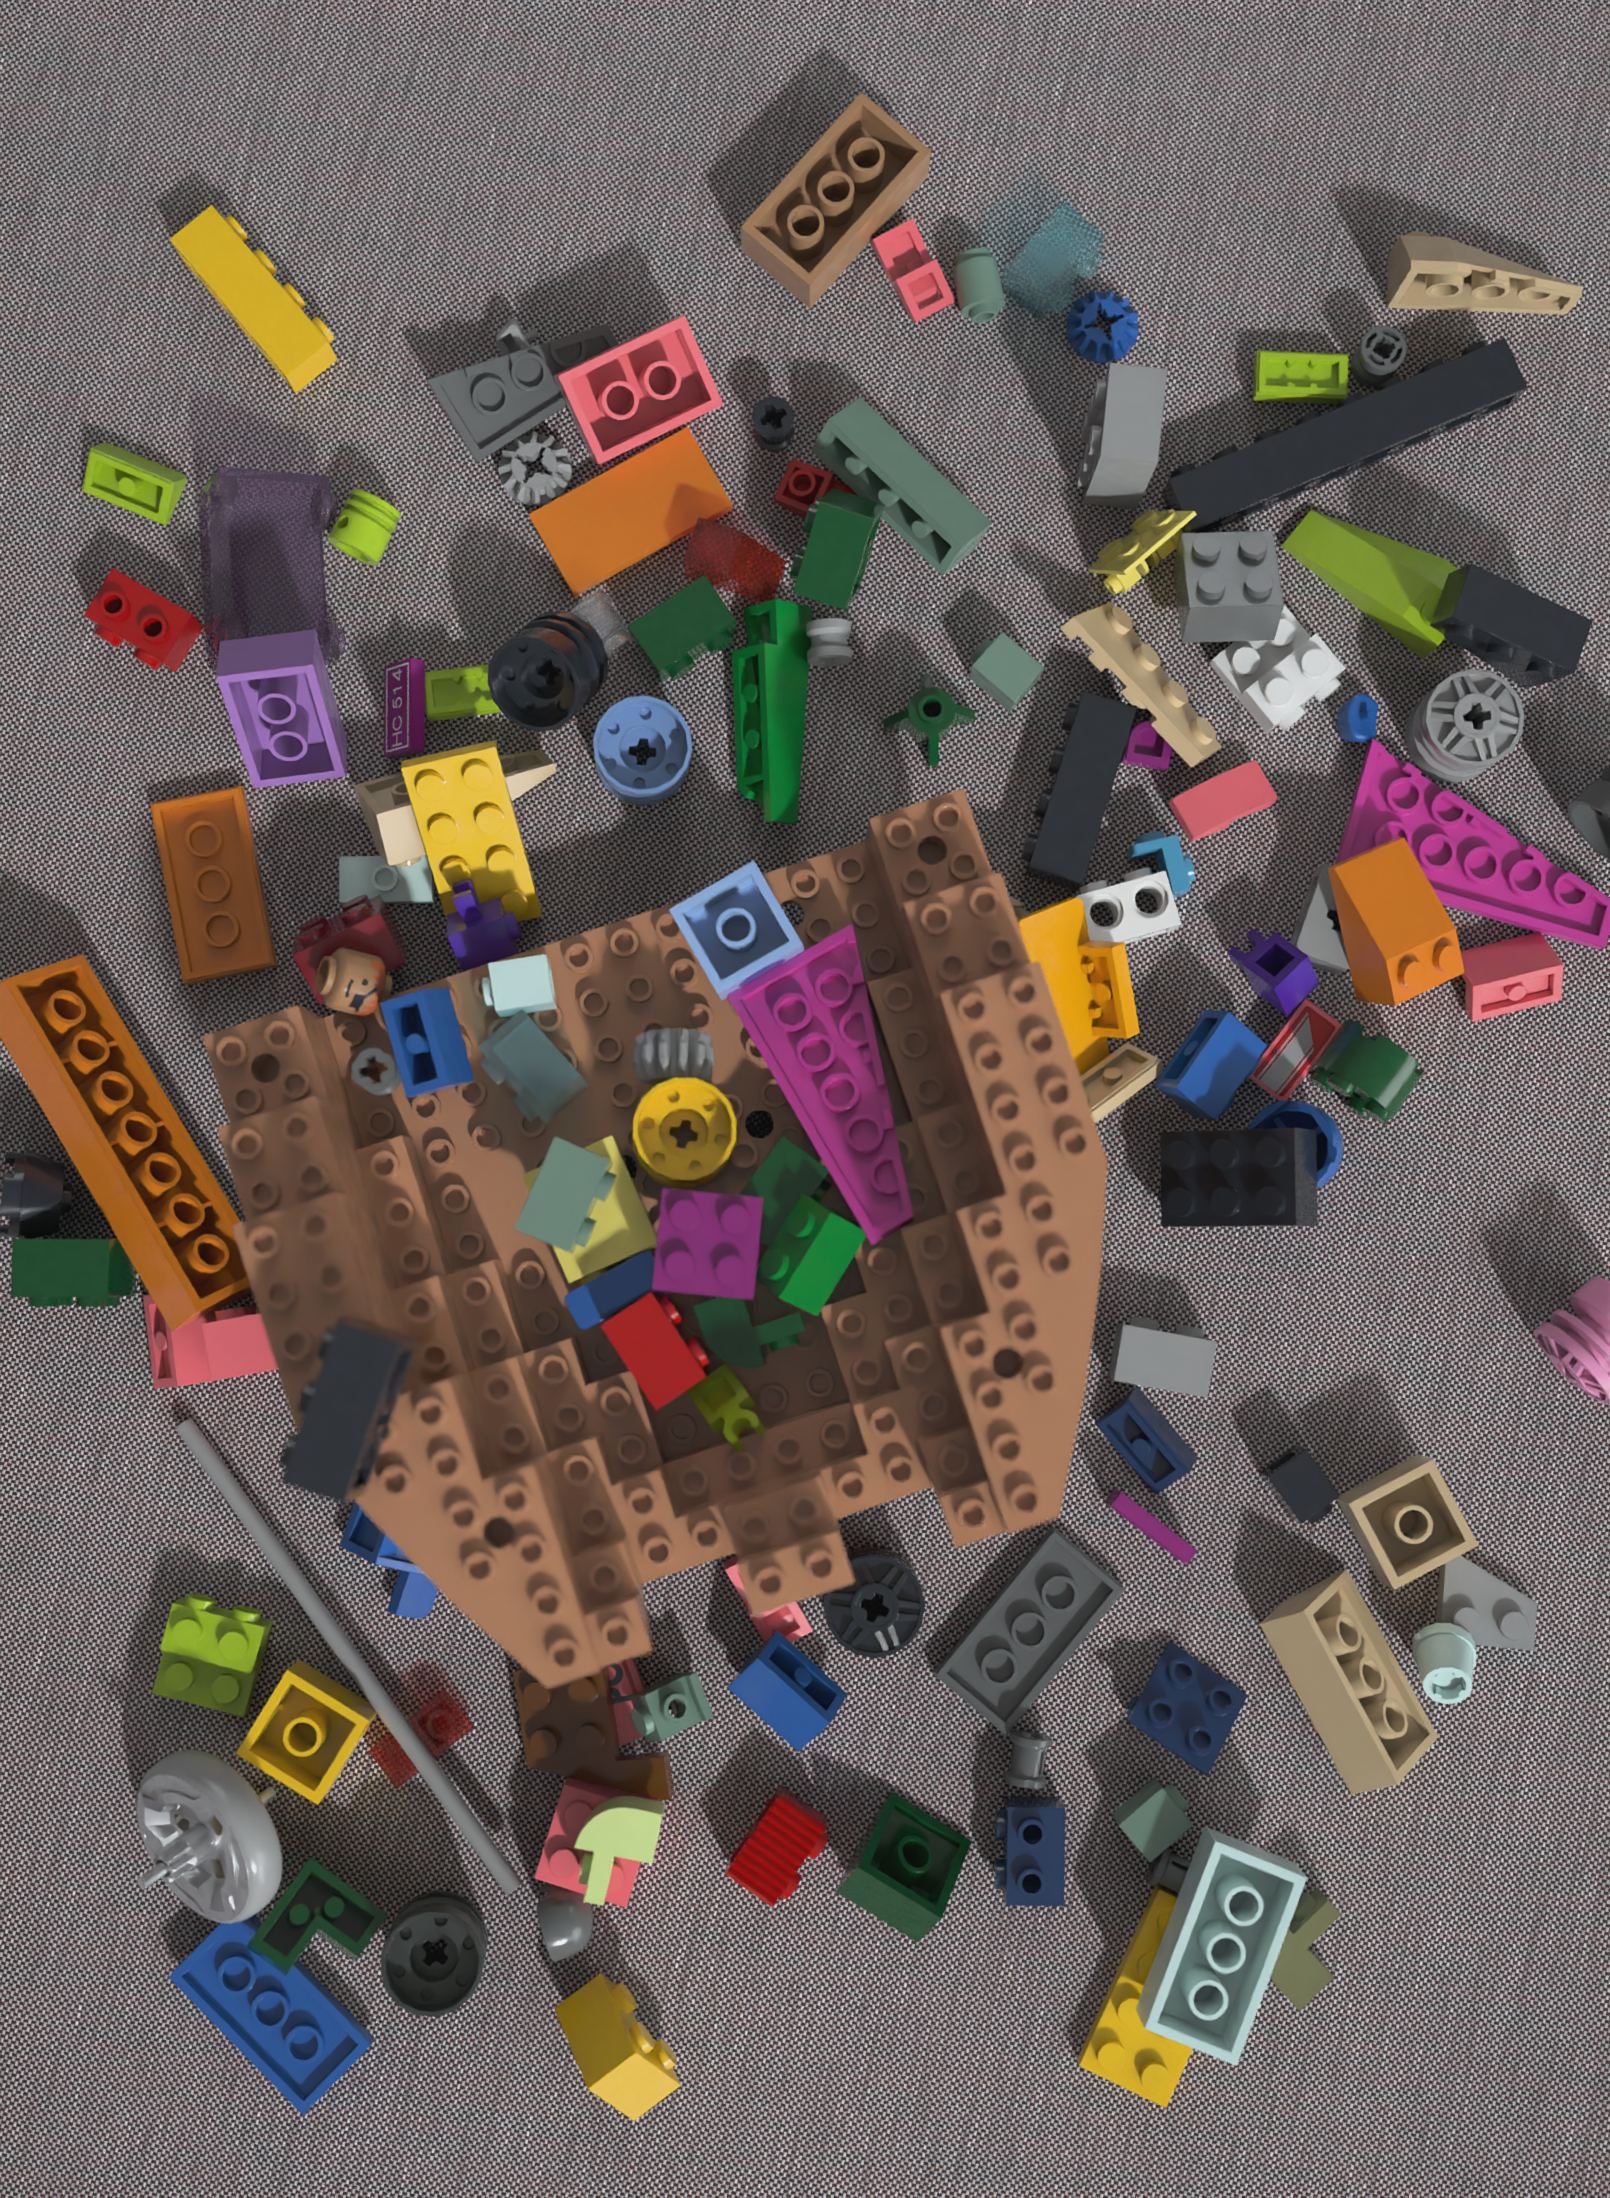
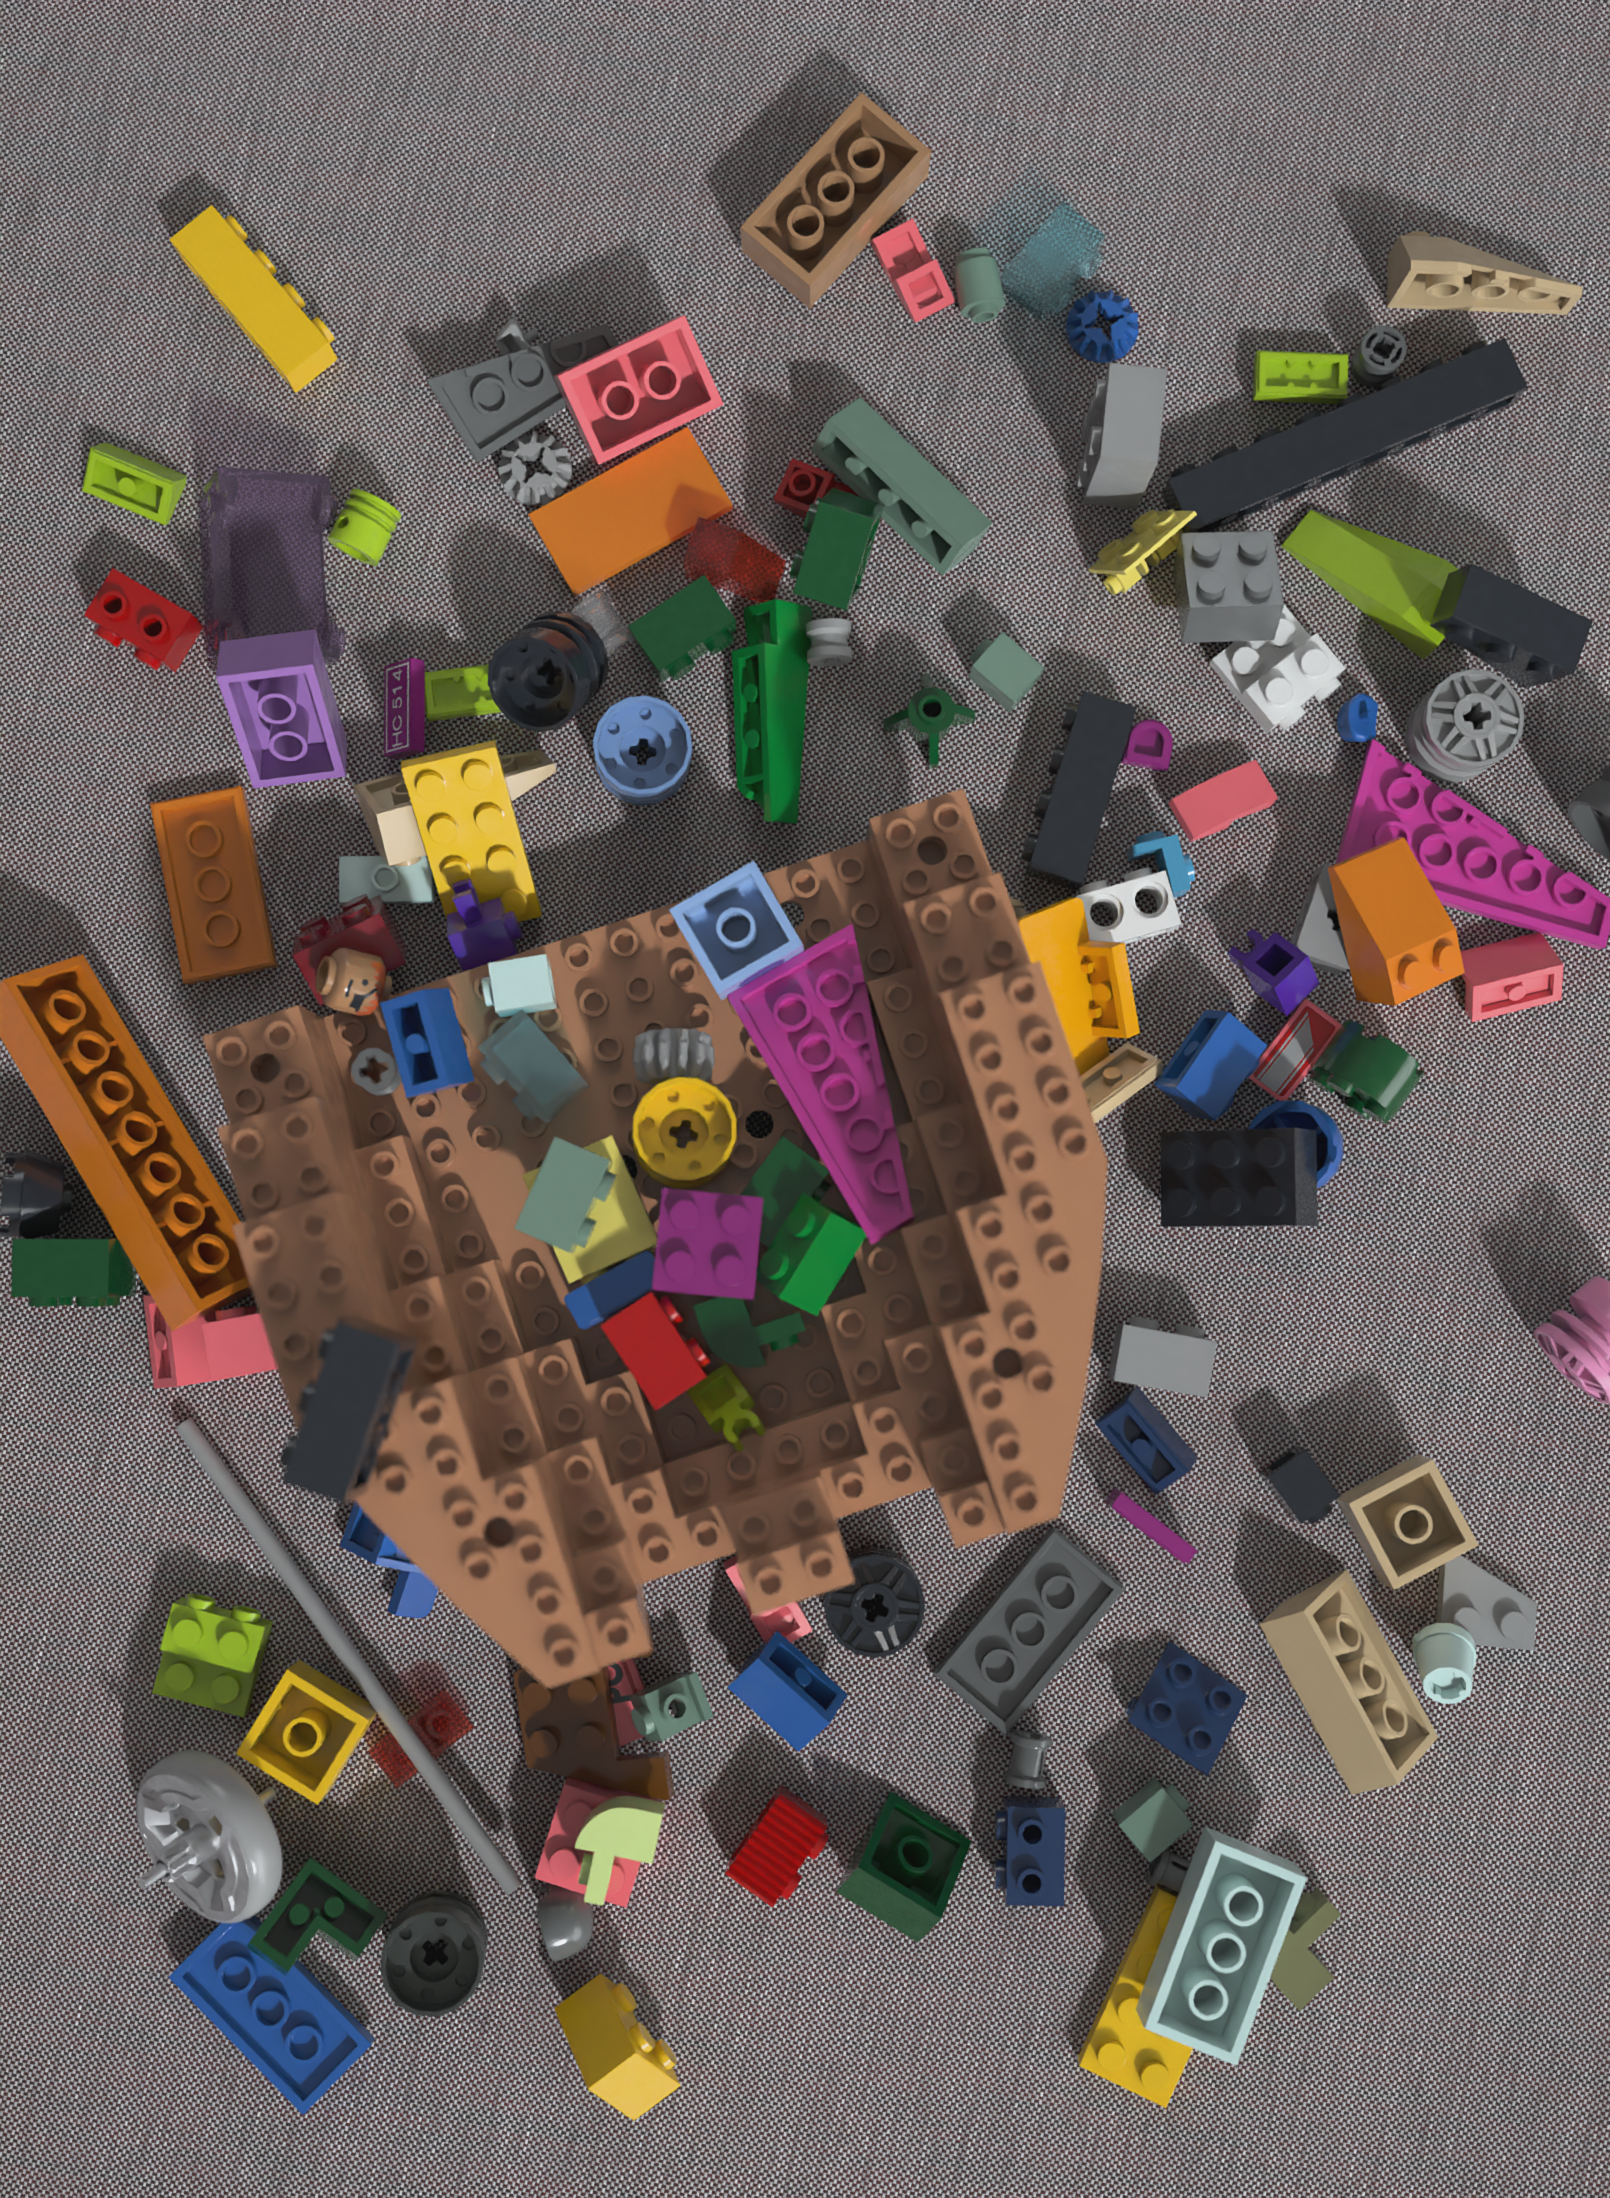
(782, 414): black bush -> none
(1143, 680): tan wing -> none

